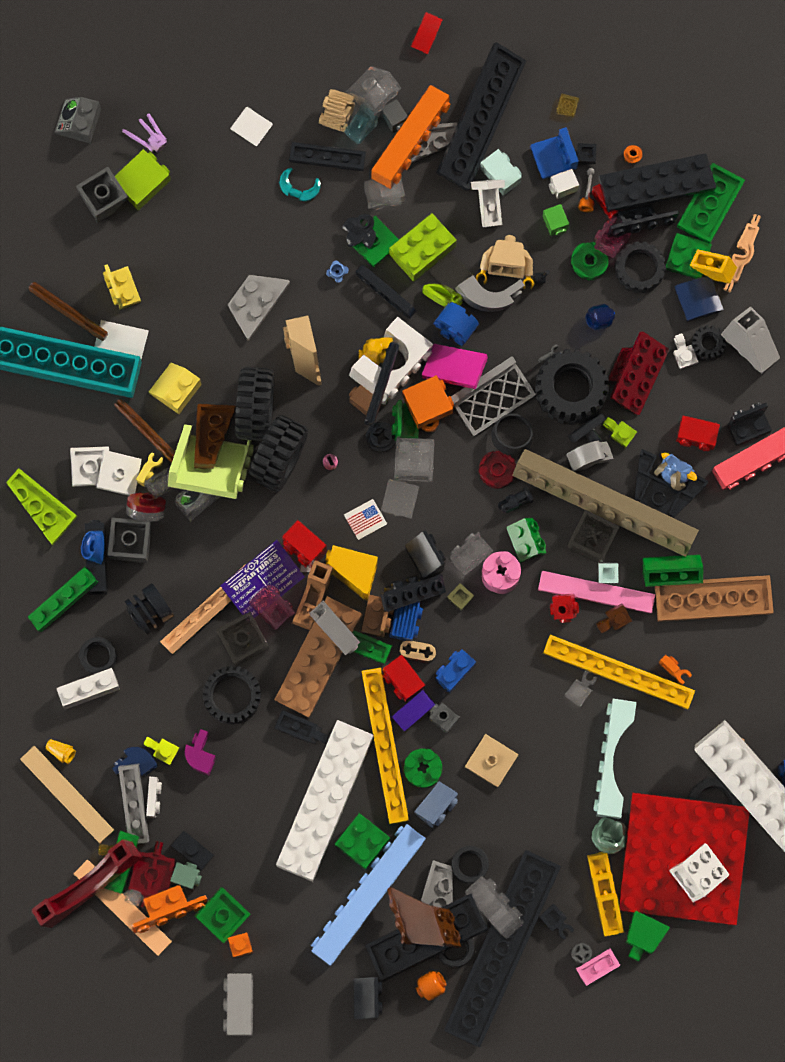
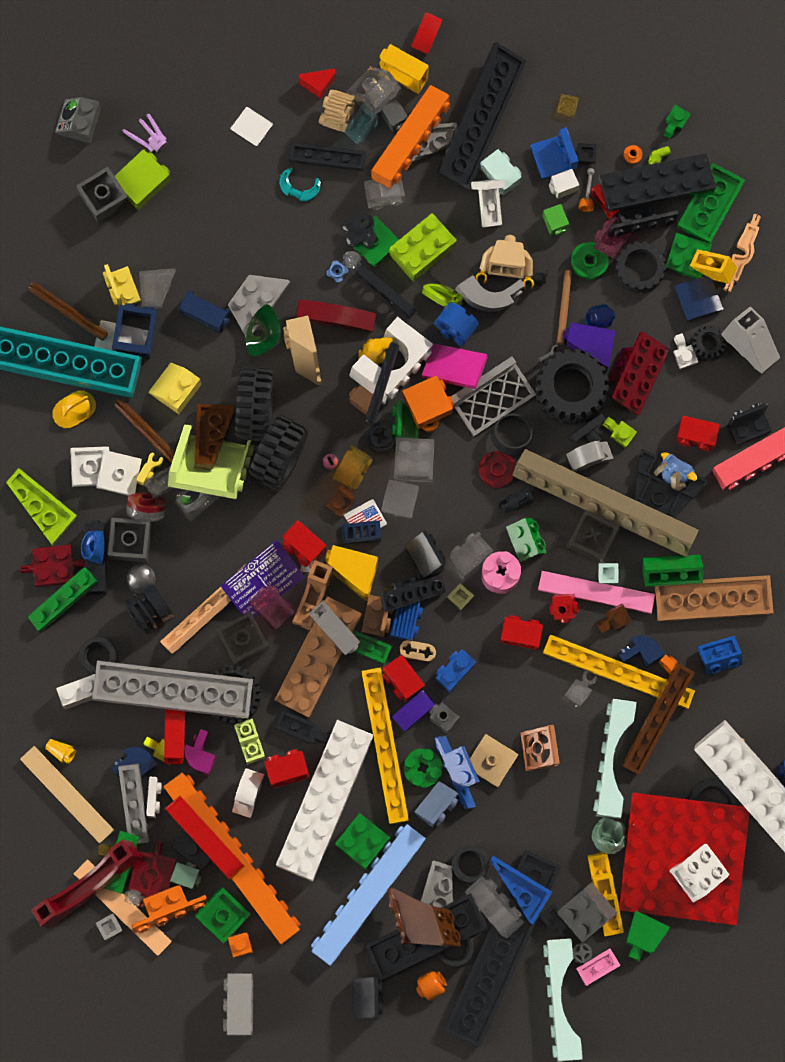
(53, 565): none -> dark red plate
(74, 409): none -> yellow piece
(109, 927): none -> light grey plate
(134, 349): none -> dark blue window
(139, 577): none -> flat silver hair
(155, 286): none -> clear wing
(172, 689): none -> light grey plate
(174, 737): none -> red brick
(204, 312): none -> dark blue brick
(204, 837): none -> red beam
(247, 792): none -> white brick
(247, 879): none -> orange brick
(249, 741): none -> yellowish green slope
(270, 323): none -> dark green piece
(286, 769): none -> red brick
(318, 81): none -> red slope
(336, 315): none -> dark red slope
(341, 501): none -> reddish brown bracket
(351, 260): none -> clear plate
(351, 467): none -> clear yellow brick
(376, 524): none -> dark blue slope
(404, 68): none -> yellow window
(460, 769): none -> bracket
(521, 633): none -> red brick
(526, 738): none -> nougat piece
(526, 892): none -> blue wing
(564, 306): none -> medium nougat bar
(567, 1042): none -> light aqua arch
(587, 912): none -> dark grey brick
(591, 339): none -> dark purple slope
(645, 647): none -> dark blue brick
(657, 155): none -> lime arm
(658, 718): none -> reddish brown plate
(676, 119): none -> green plate
(720, 655): none -> blue bracket

